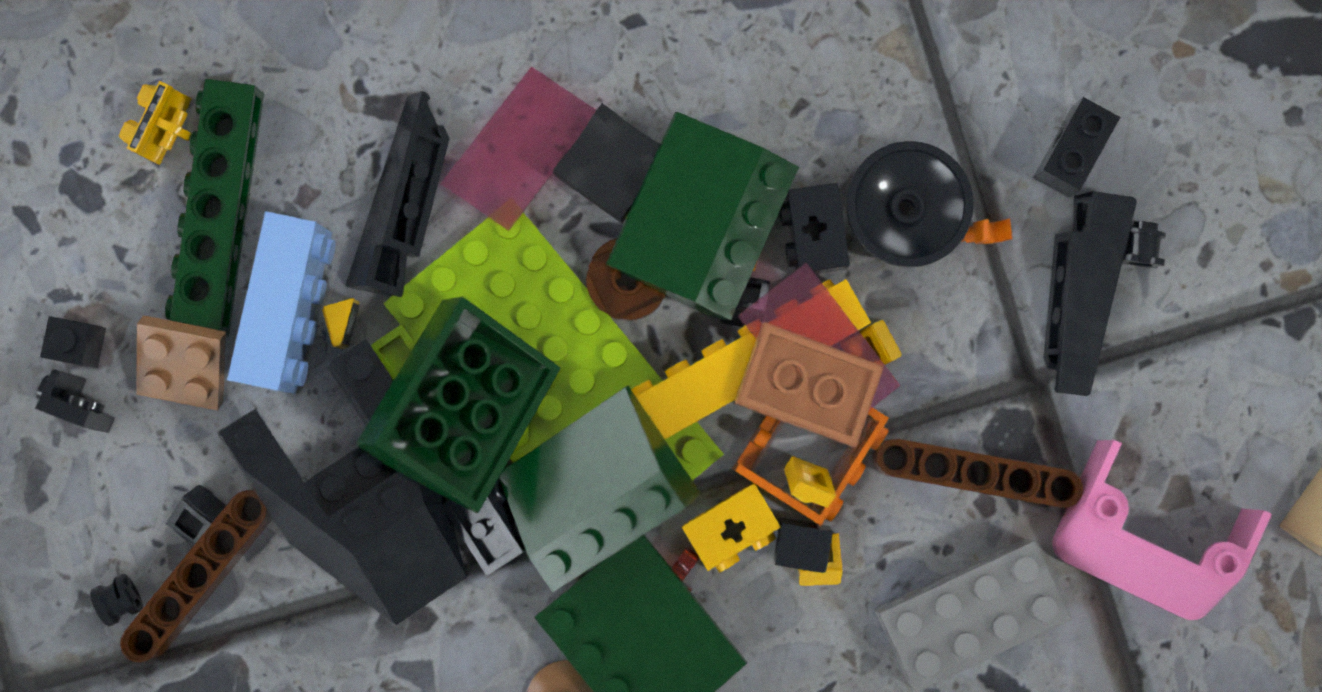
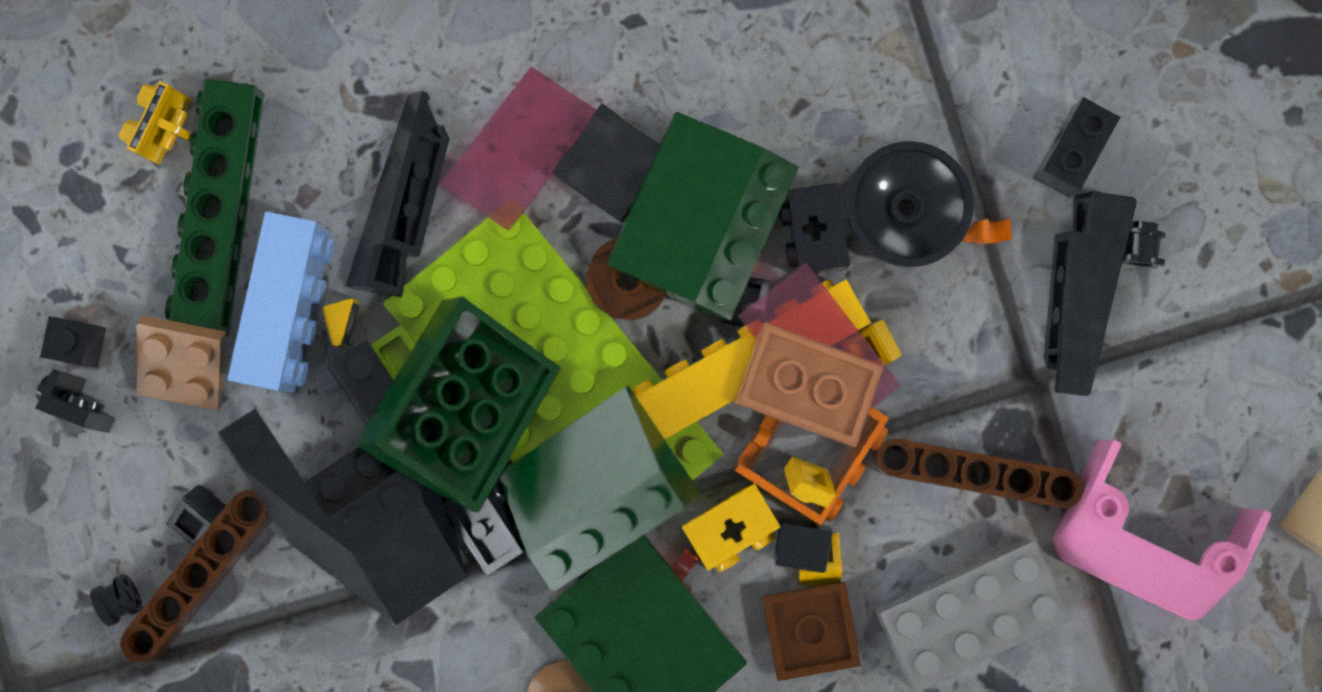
(811, 630): none -> reddish brown plate

